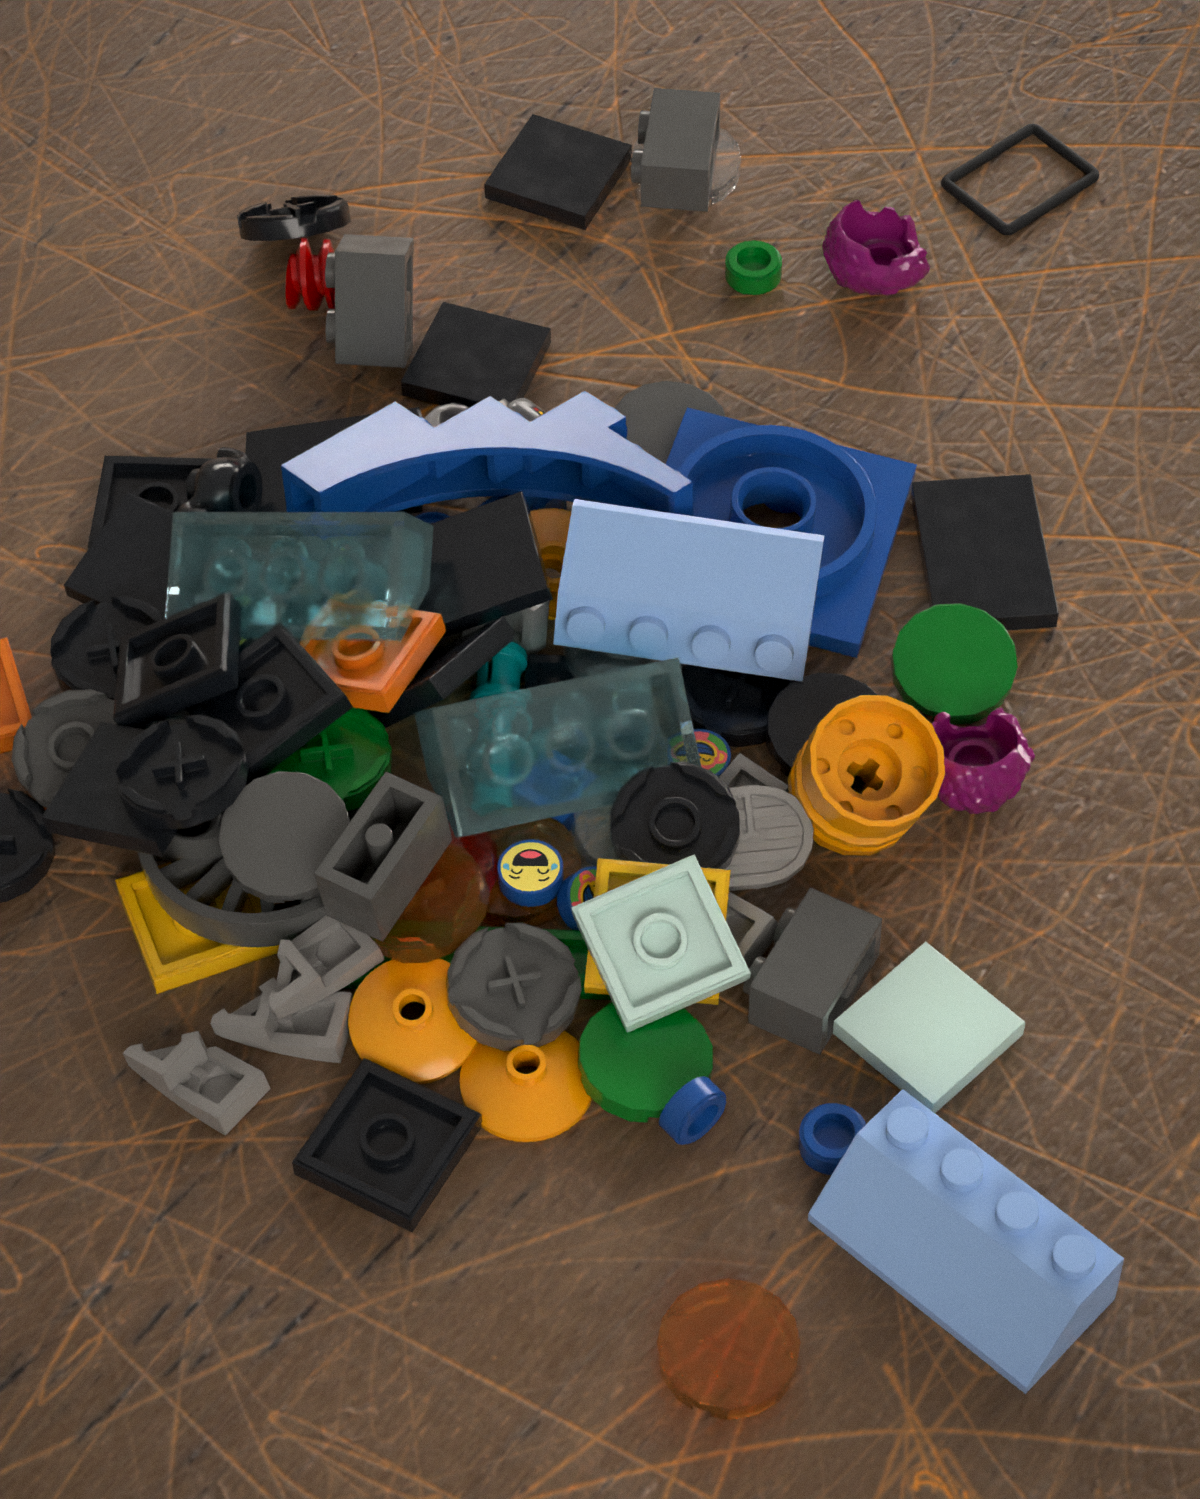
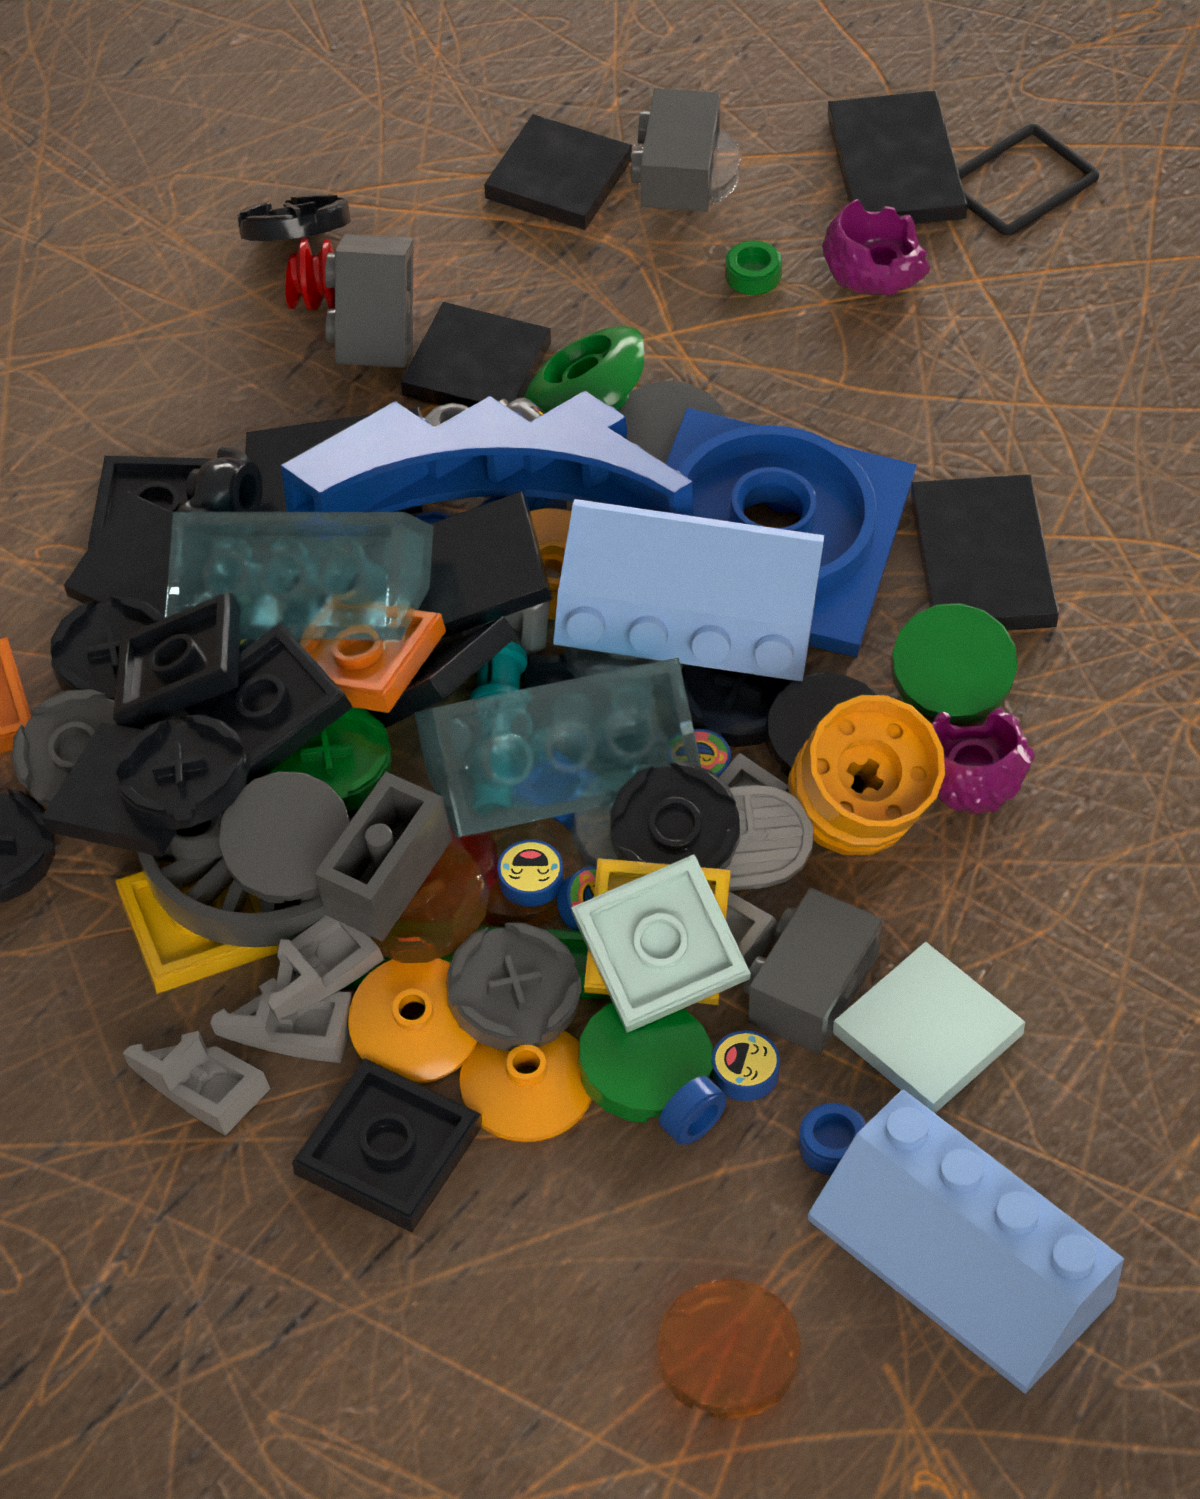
(599, 363): none -> green hat
(745, 1065): none -> tile
(898, 156): none -> black tile

